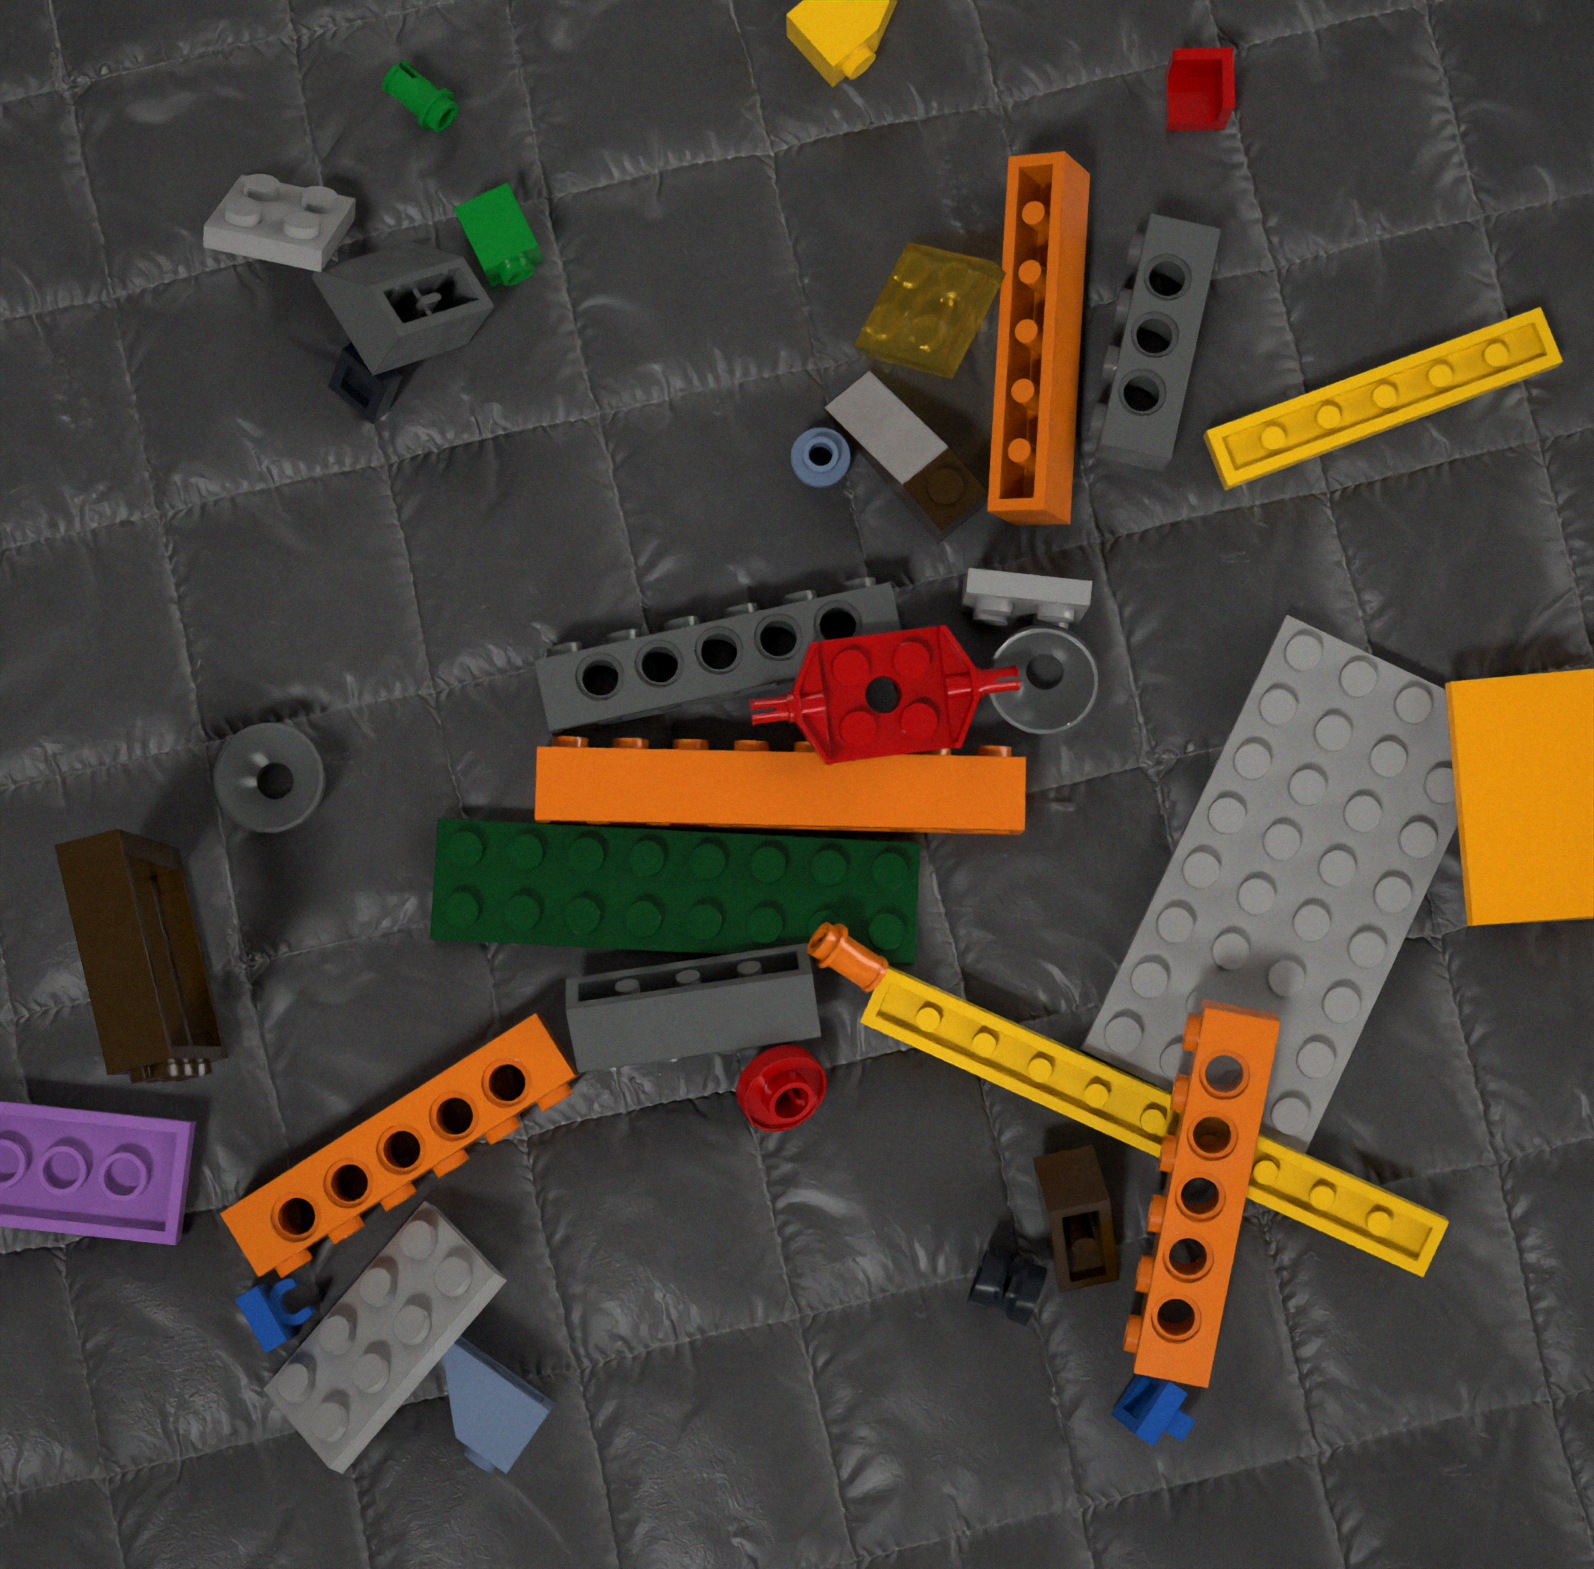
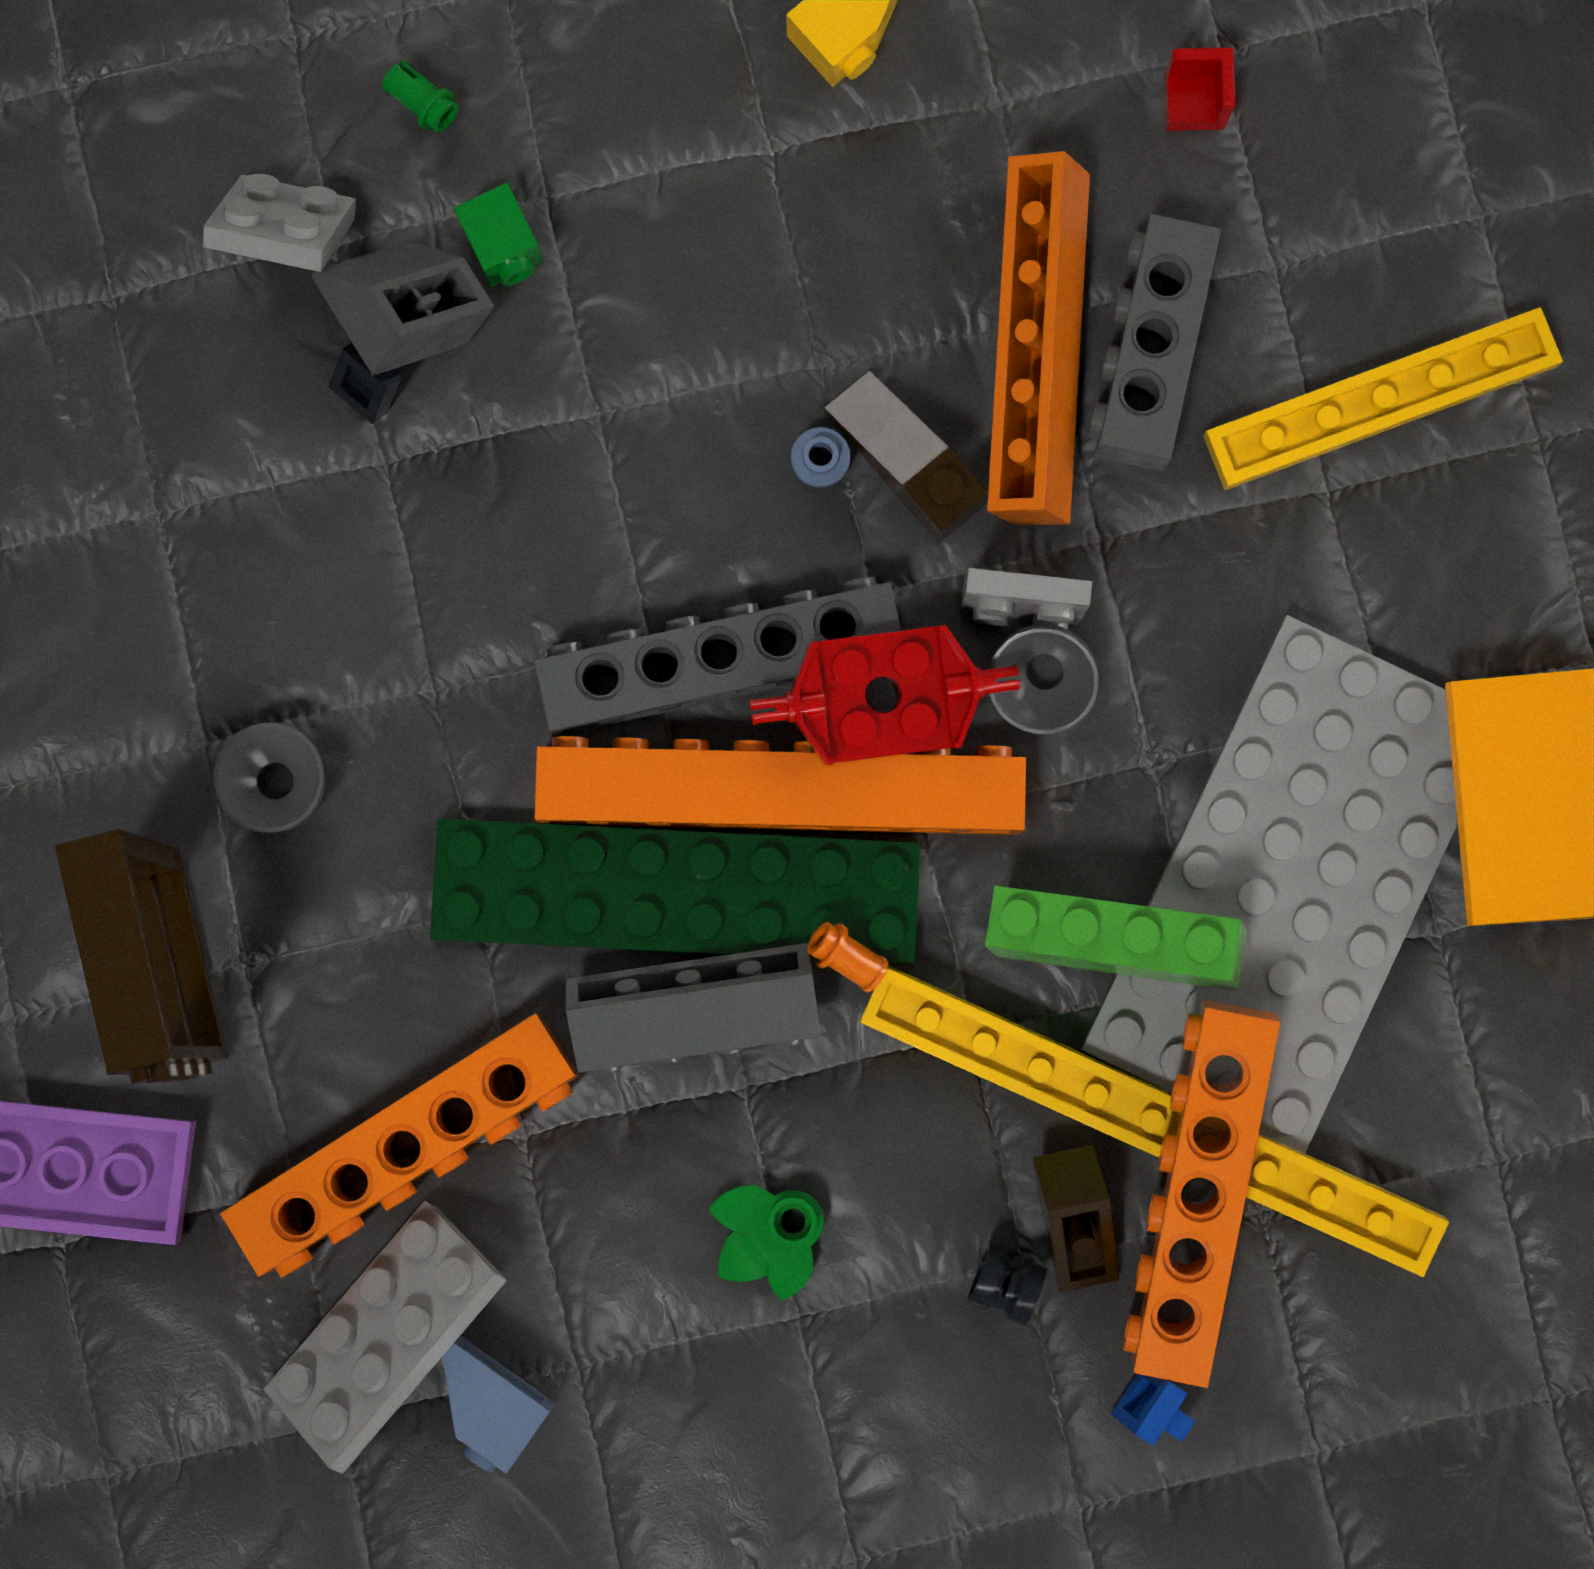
(268, 1314): blue tile -> none
(759, 1241): none -> green plate
(781, 1088): red plate -> none
(930, 309): clear yellow plate -> none
(1116, 938): none -> bright green brick

